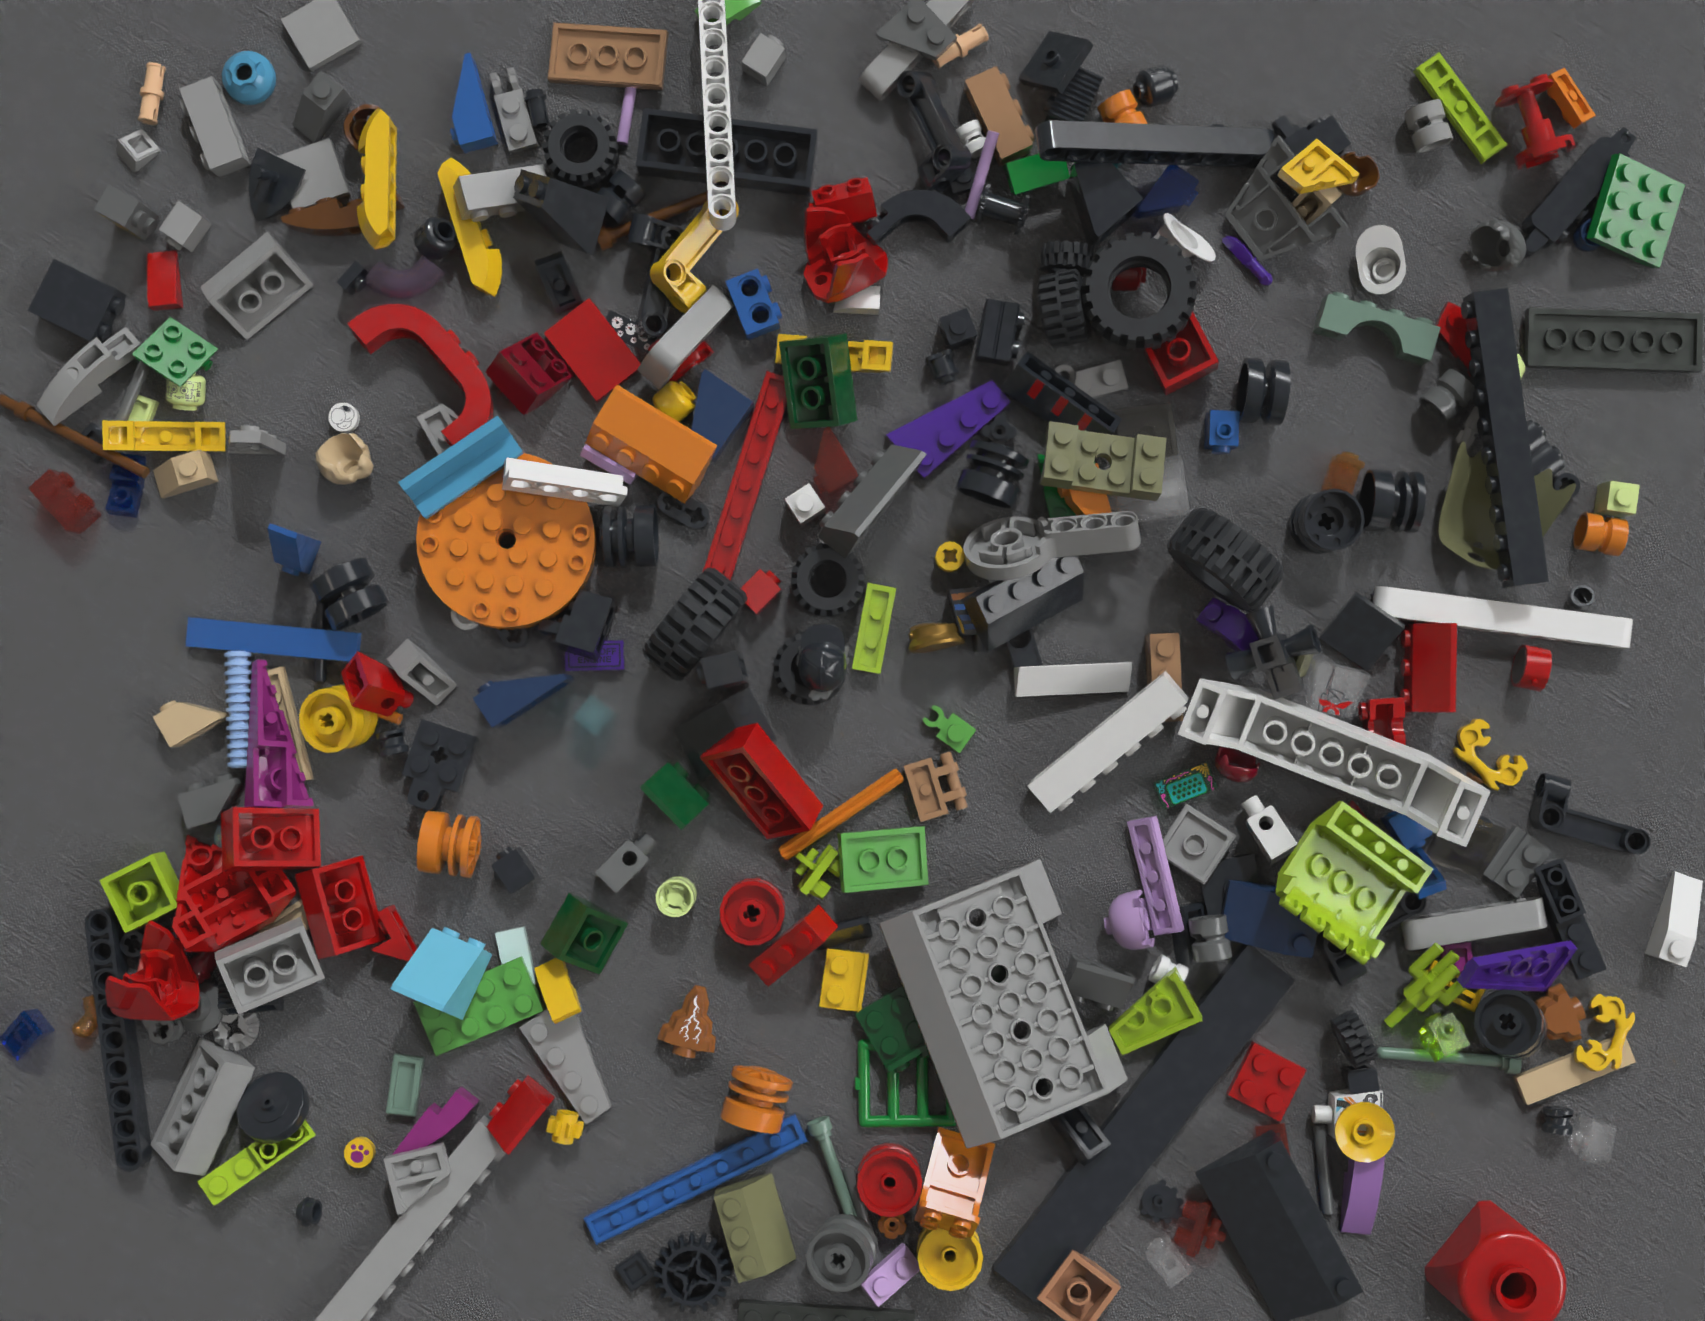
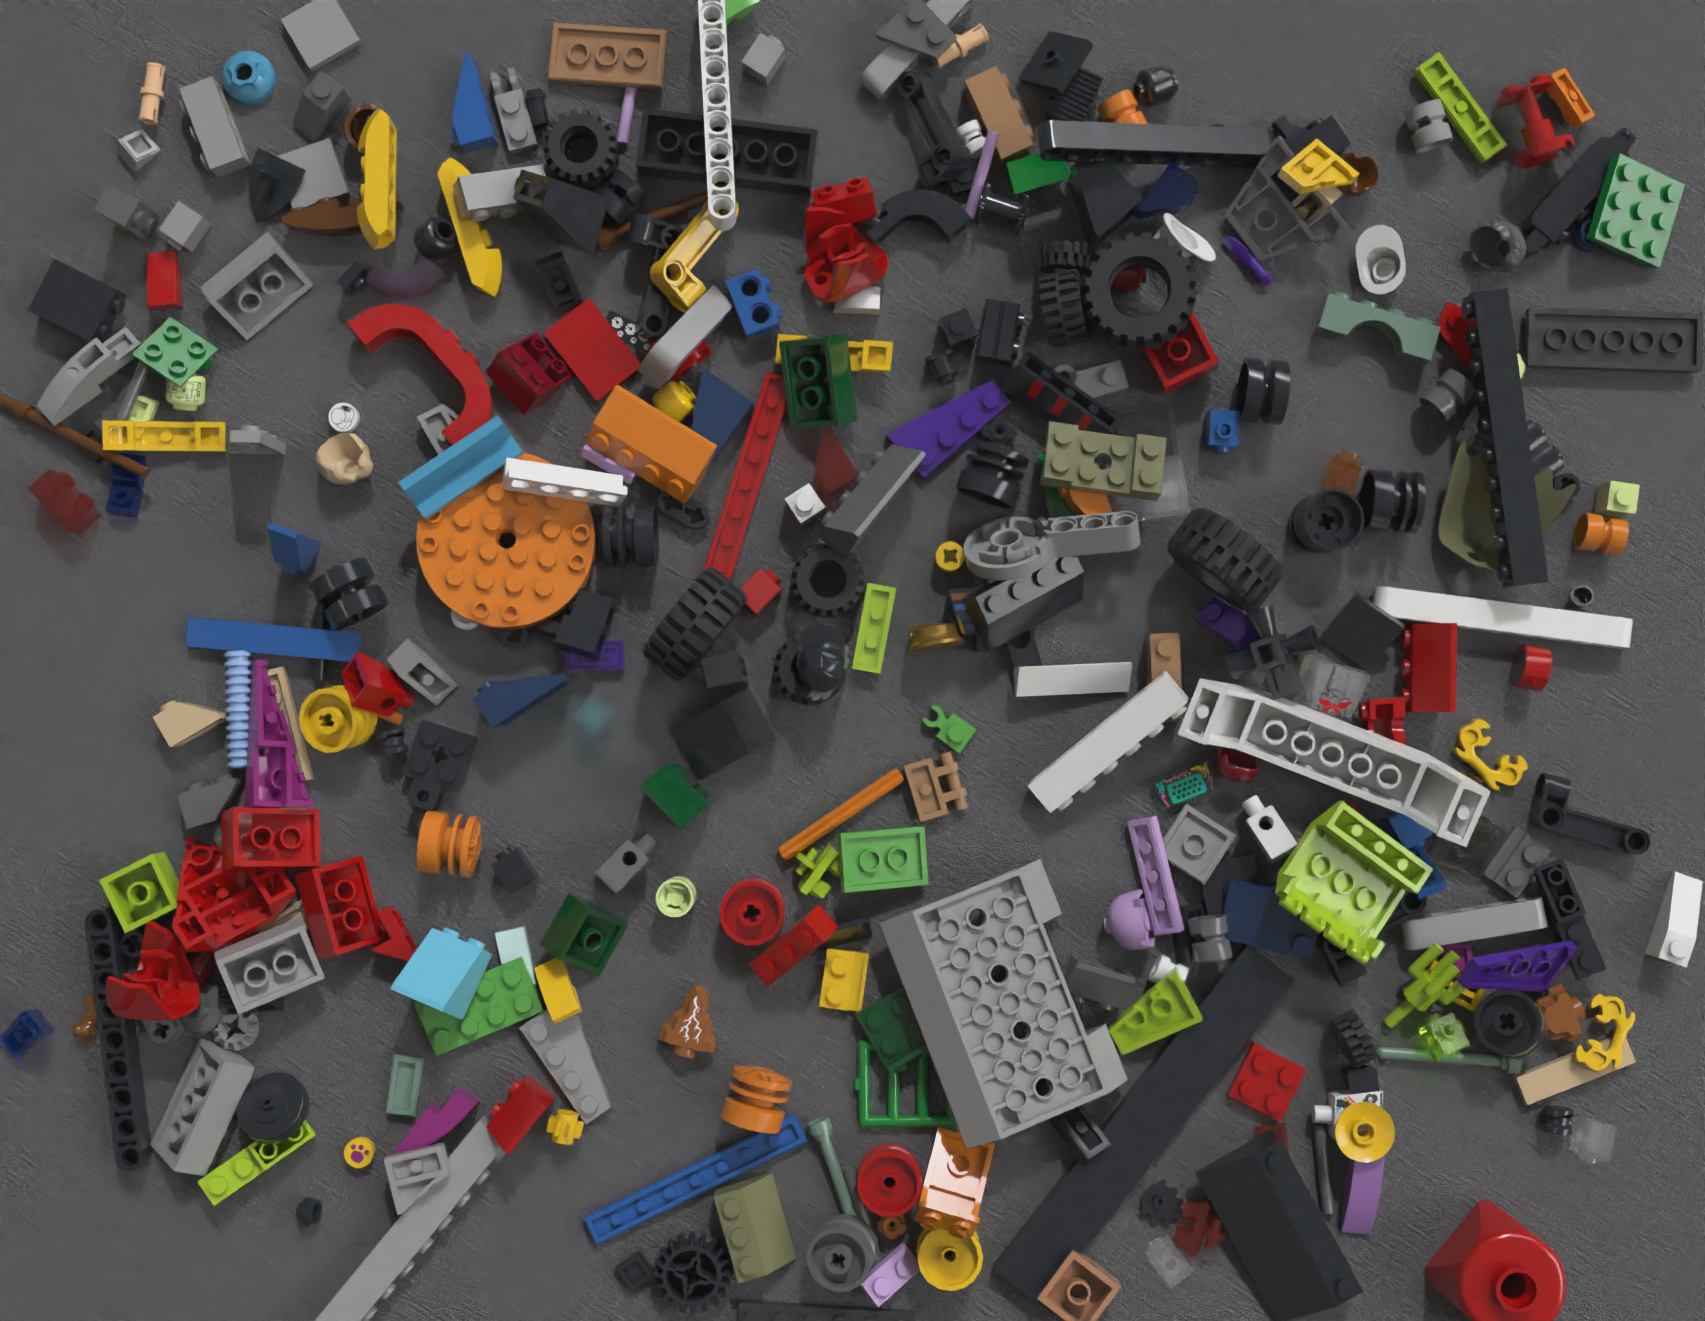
(185, 473): tan slope -> none
(763, 782): red slope -> none

